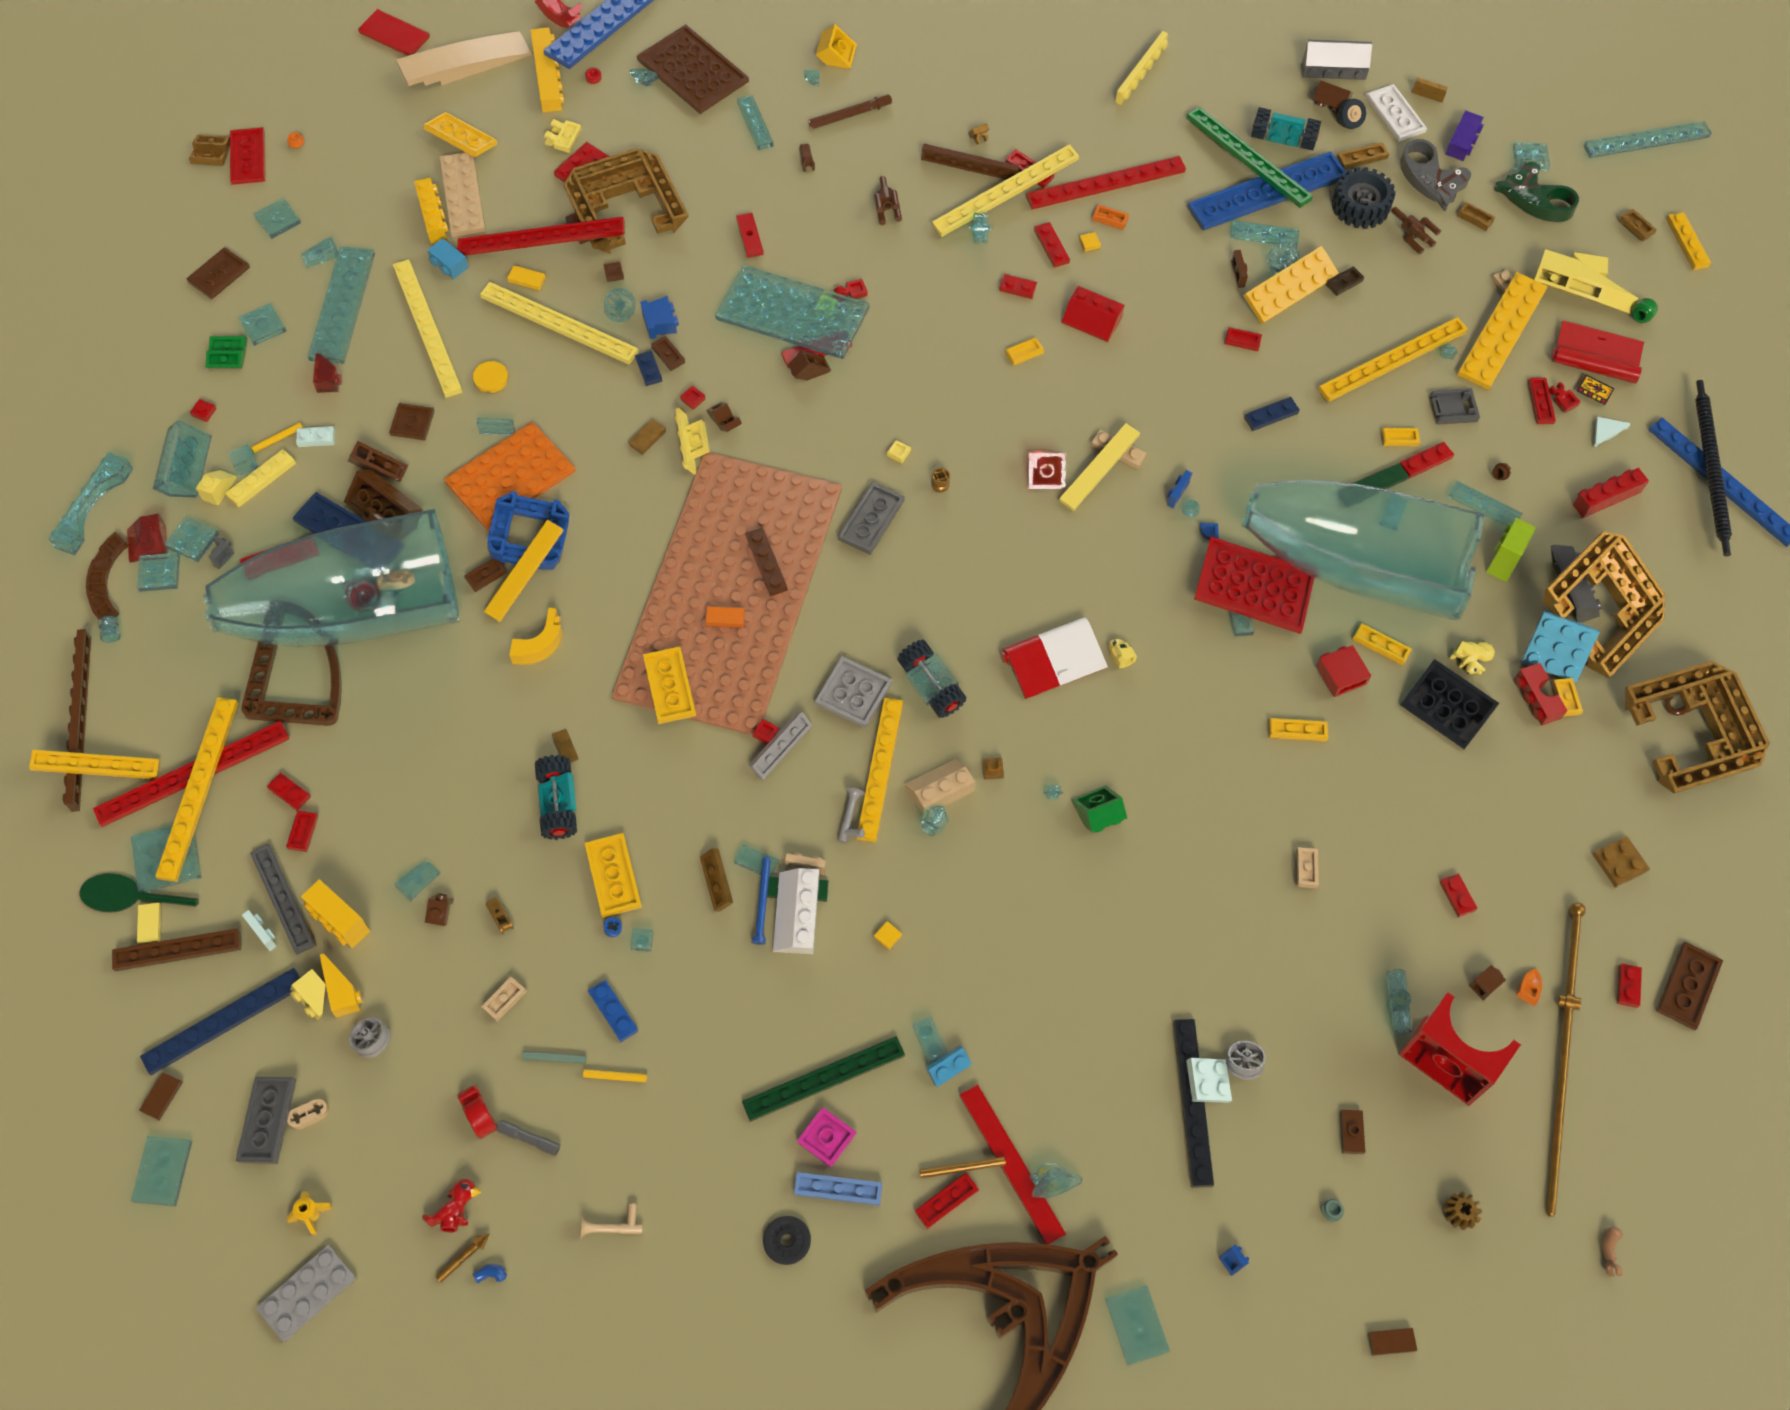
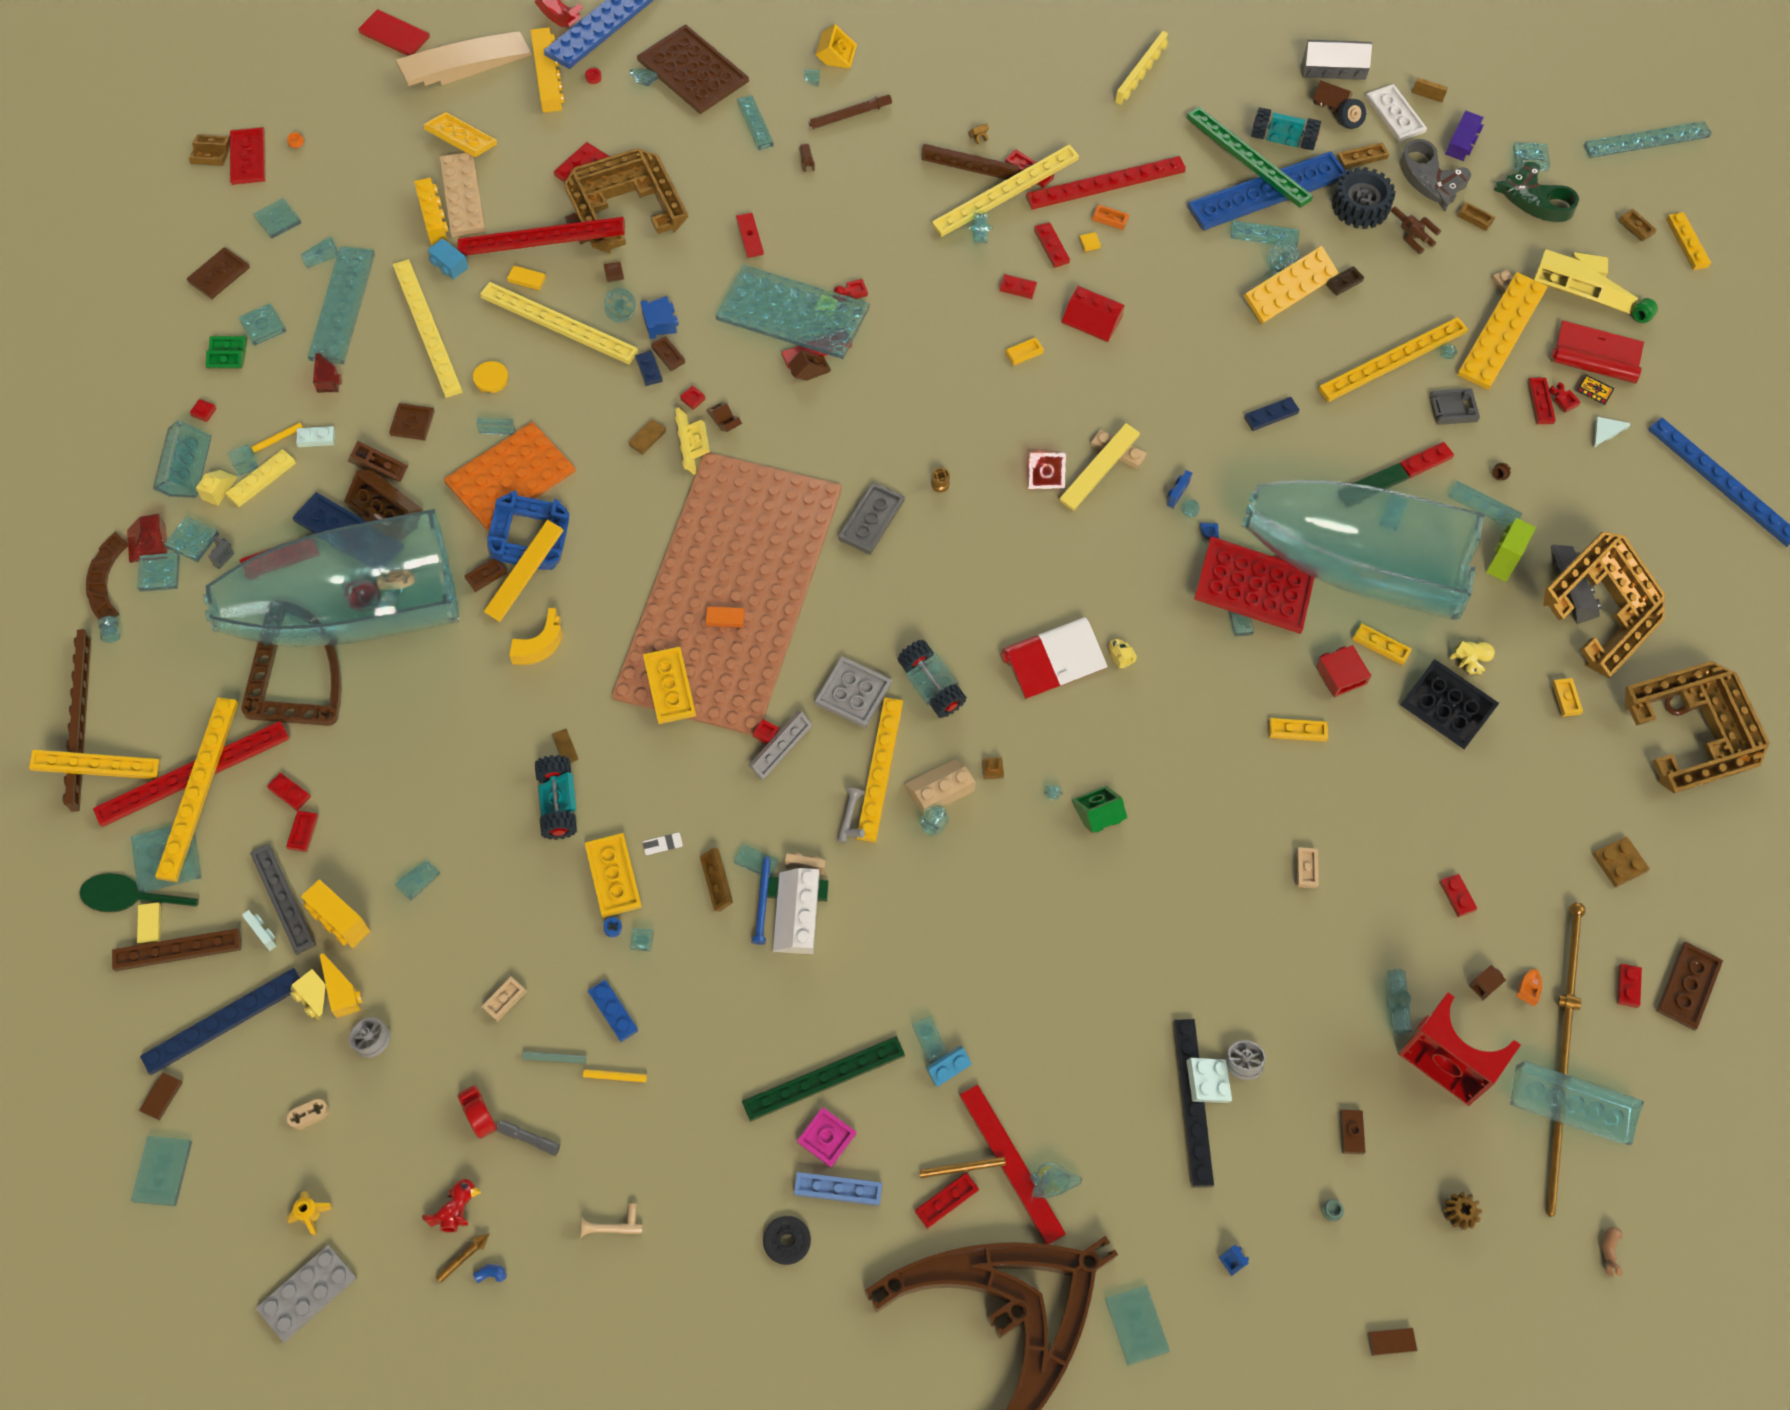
(109, 474): clear light blue arch -> none
(266, 1120): dark grey tile -> none
(438, 909): reddish brown bracket -> none
(498, 914): pearl gold bar -> none
(566, 136): light yellow plate -> none
(662, 843): none -> white sticker
(766, 561): reddish brown plate -> none
(886, 199): reddish brown plant -> none
(888, 935): yellow tile -> none
(898, 451): light yellow tile -> none
(1239, 268): reddish brown plate -> none
(1243, 339): red tile -> none
(1400, 437): yellow tile -> none
(1544, 708): red arch -> none
(1560, 645): medium azure plate -> none
(1575, 1102): none -> clear light blue arch
(1610, 492): red brick -> none
(1713, 468): black hose -> none

